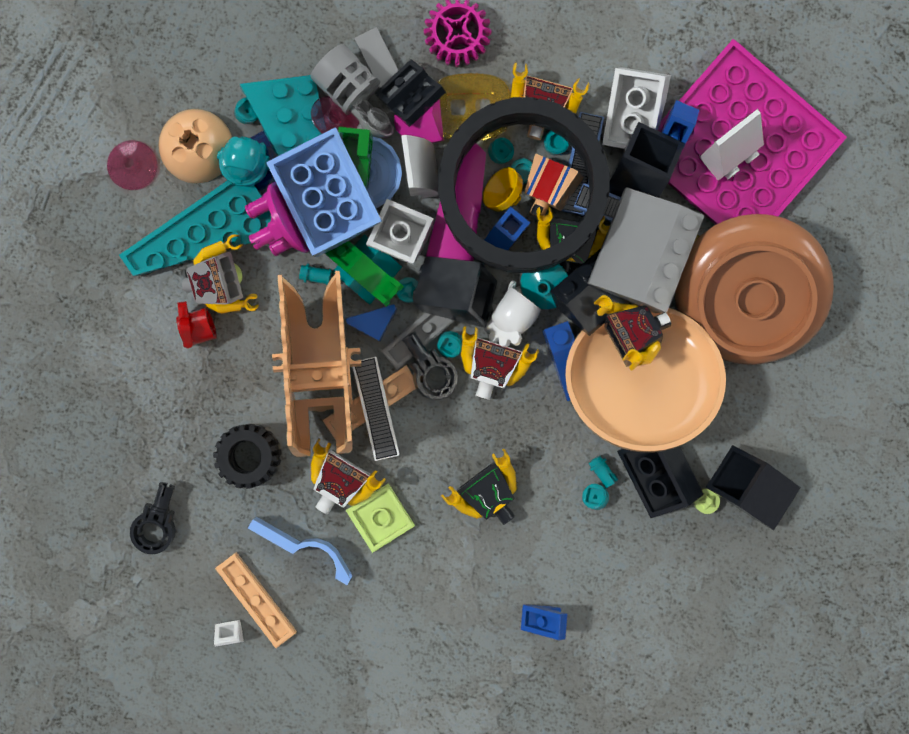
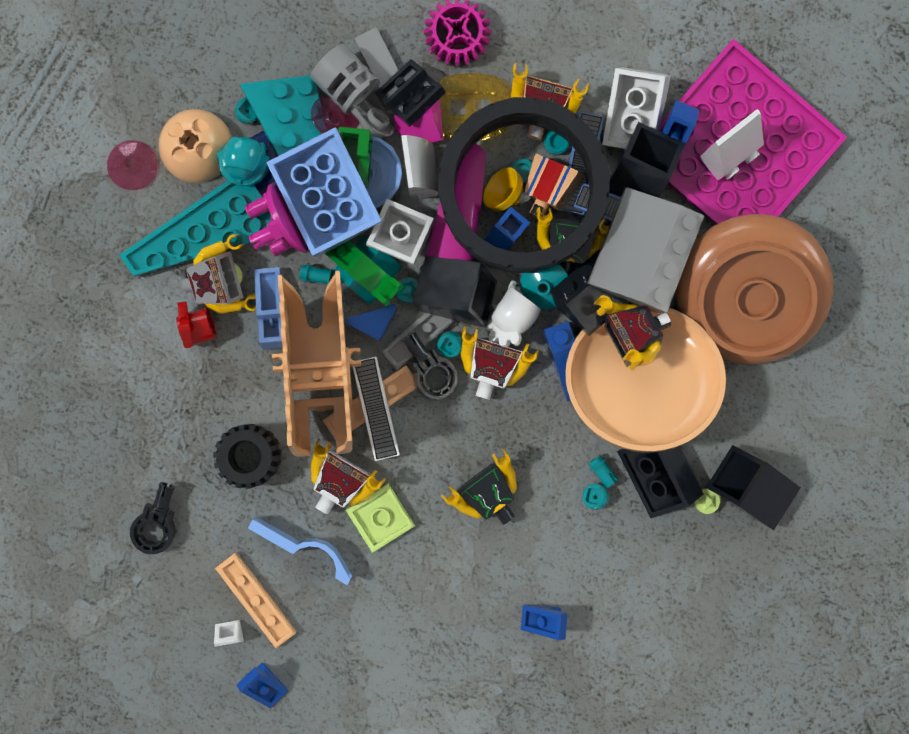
(262, 686): none -> blue slope
(268, 307): none -> medium blue slope
(501, 150): teal tile -> none

